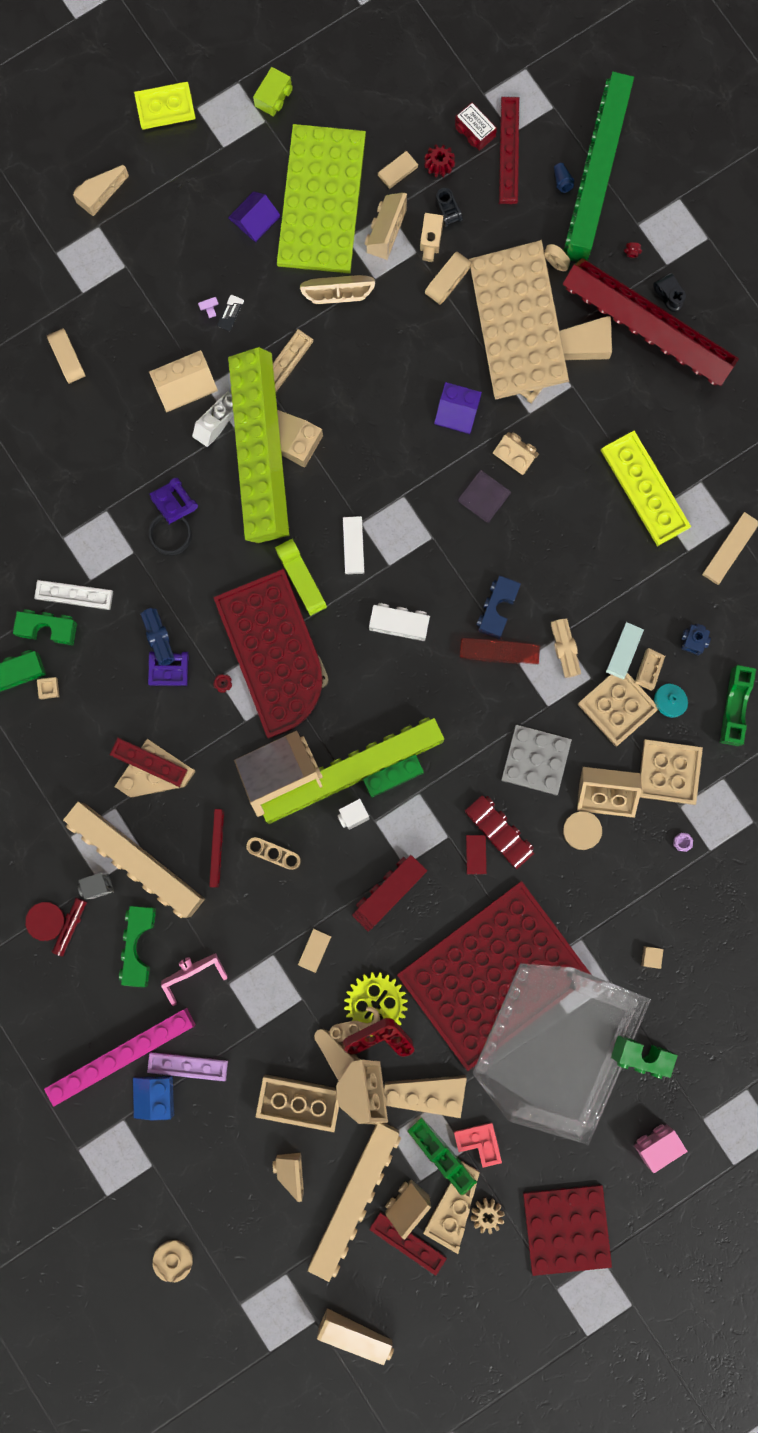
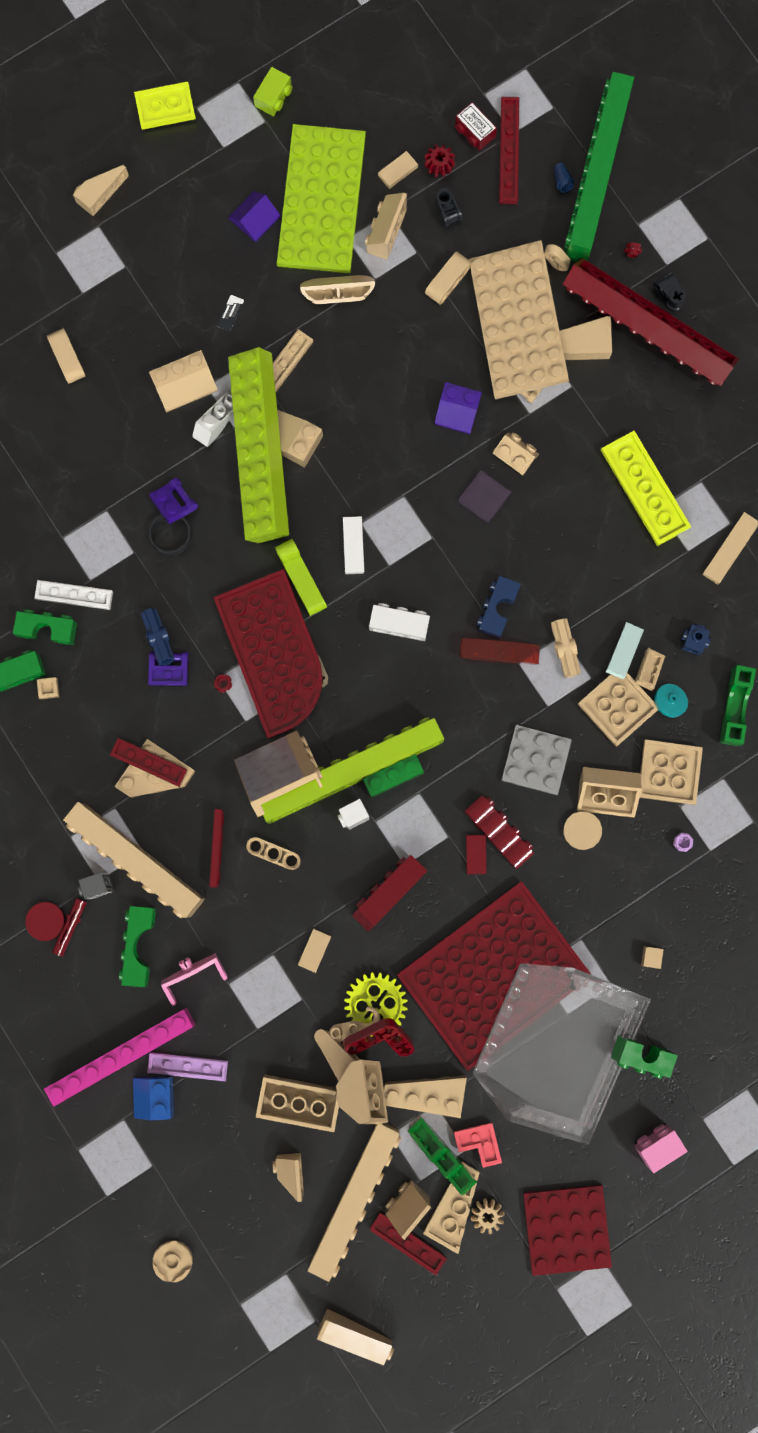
(208, 305): lavender tile -> none
(431, 231): tan torso -> none

